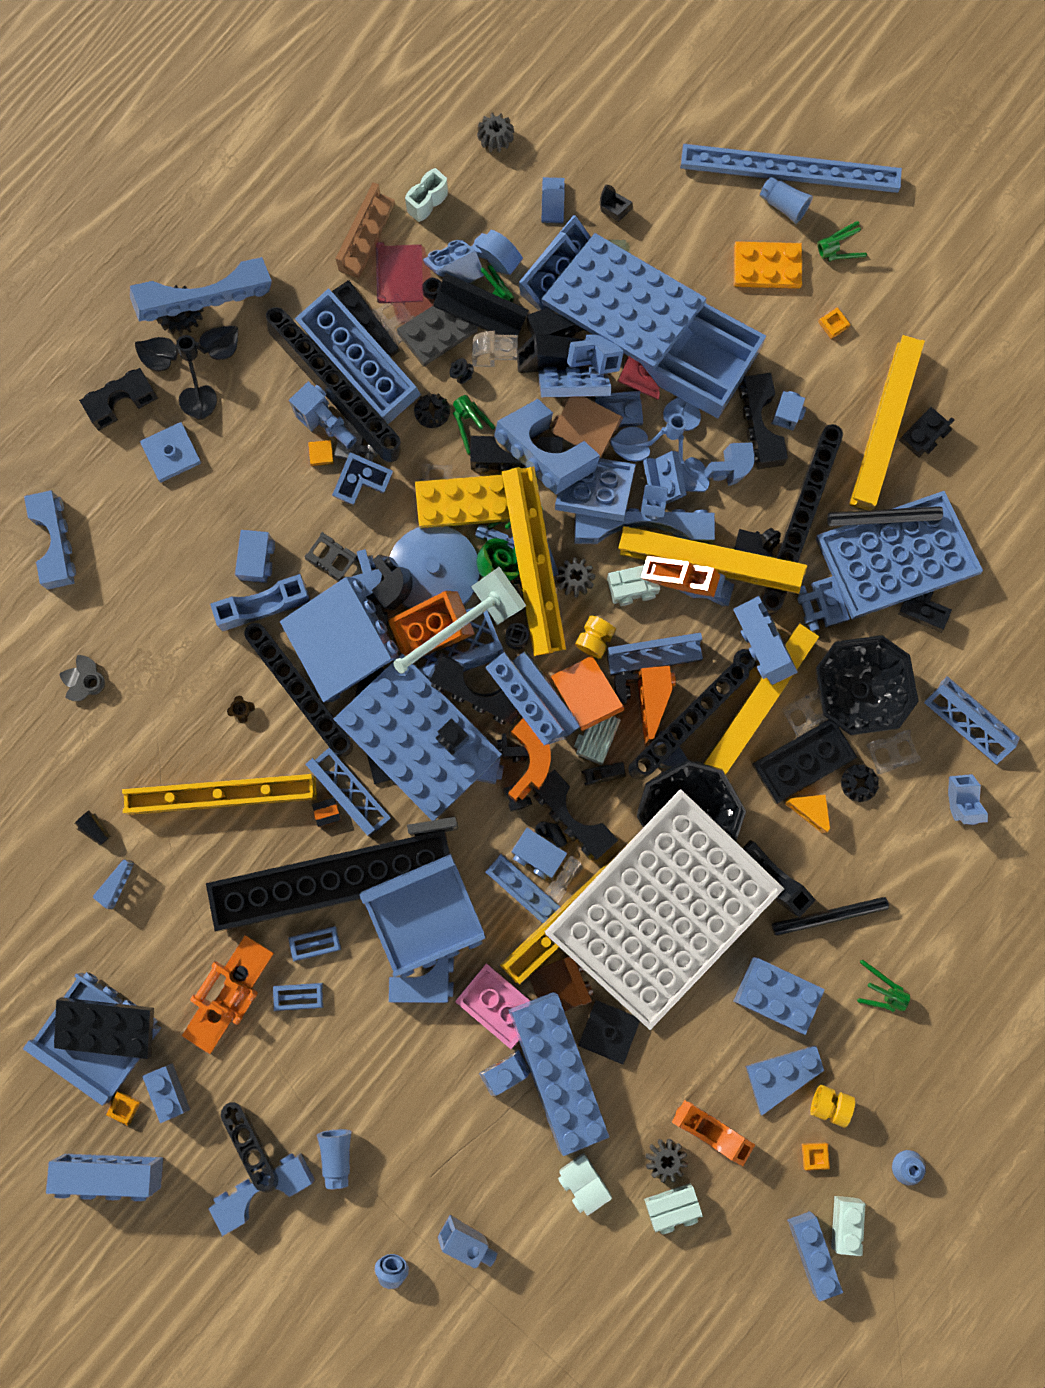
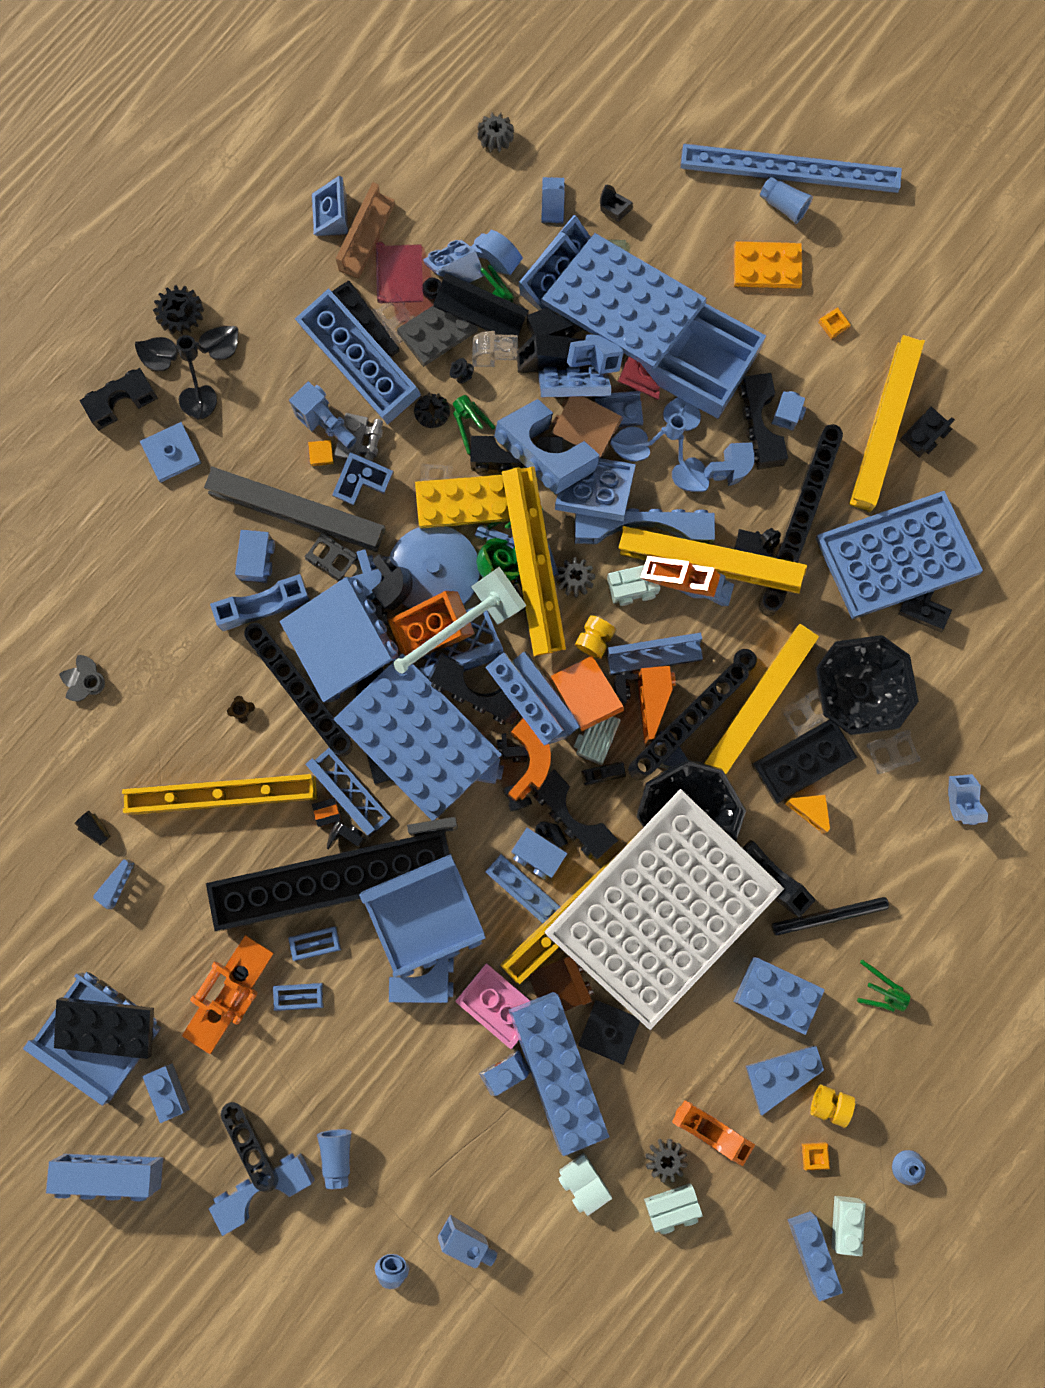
(55, 566): medium blue arch -> none
(123, 1108): light orange tile -> none
(157, 300): medium blue arch -> none
(295, 509): none -> dark grey tile
(330, 209): none -> medium blue slope
(336, 393): black beam -> none
(352, 834): none -> black plate
(426, 195): light aqua brick -> none
(452, 736): black brick -> none
(519, 639): black wheel -> none
(571, 869): clear piece -> none
(654, 501): medium blue bracket -> none
(667, 473): medium blue bracket -> none
(764, 641): medium blue wedge -> none
(829, 246): green plant -> none
(829, 601): medium blue plate -> none
(860, 794): black gear -> none
(884, 516): black axle -> none
(978, 714): medium blue fence -> none

